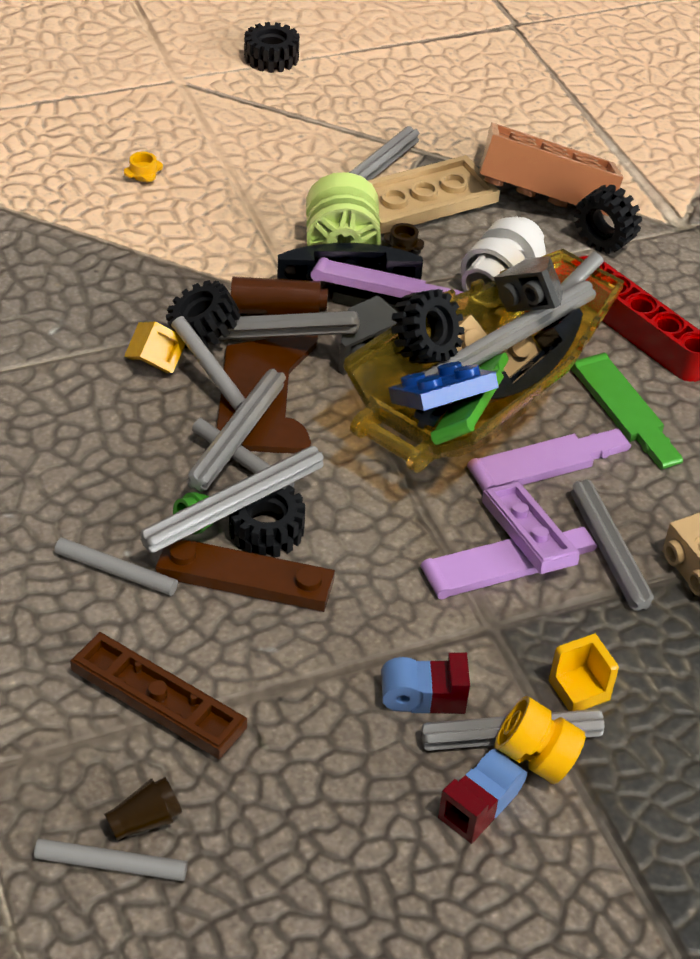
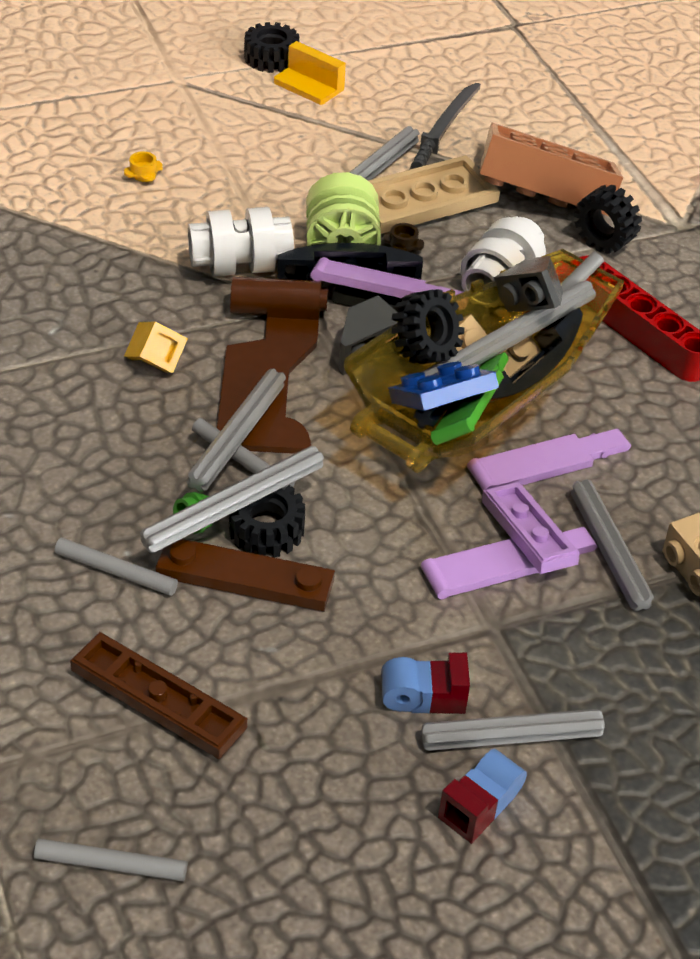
(144, 809): dark brown cone -> none
(207, 310): black tyre -> none
(208, 362): light grey bar -> none
(229, 242): none -> white piece
(295, 325): light grey axle -> none
(312, 74): none -> yellow panel
(431, 141): none -> dark grey sword
(544, 742): yellow wheel -> none
(583, 673): yellow panel -> none
(626, 408): bright green piece -> none

